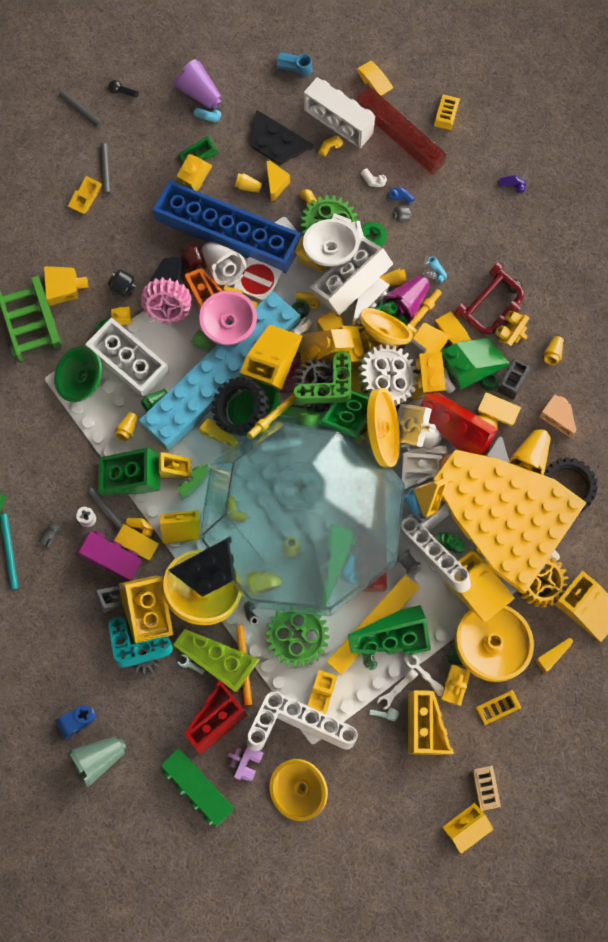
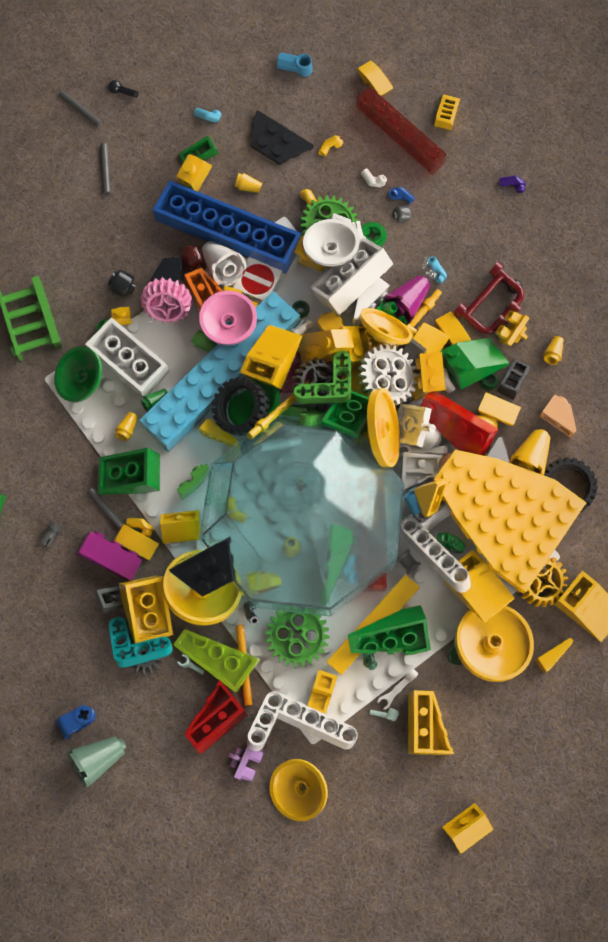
(8, 552): teal bar -> none
(62, 284): yellow torso -> none
(85, 195): yellow slope -> none
(86, 523): white bush -> none
(174, 466): yellow slope -> none
(197, 787): green brick -> none
(198, 85): medium lavender cone -> none
(277, 179): yellow slope -> none
(309, 298): yellow arm -> none
(339, 112): white brick -> none
(395, 278): yellow cone -> none
(437, 688): white piece -> none
(455, 685): yellow hips -> none
(479, 789): tan slope -> none
(513, 698): yellow slope -> none

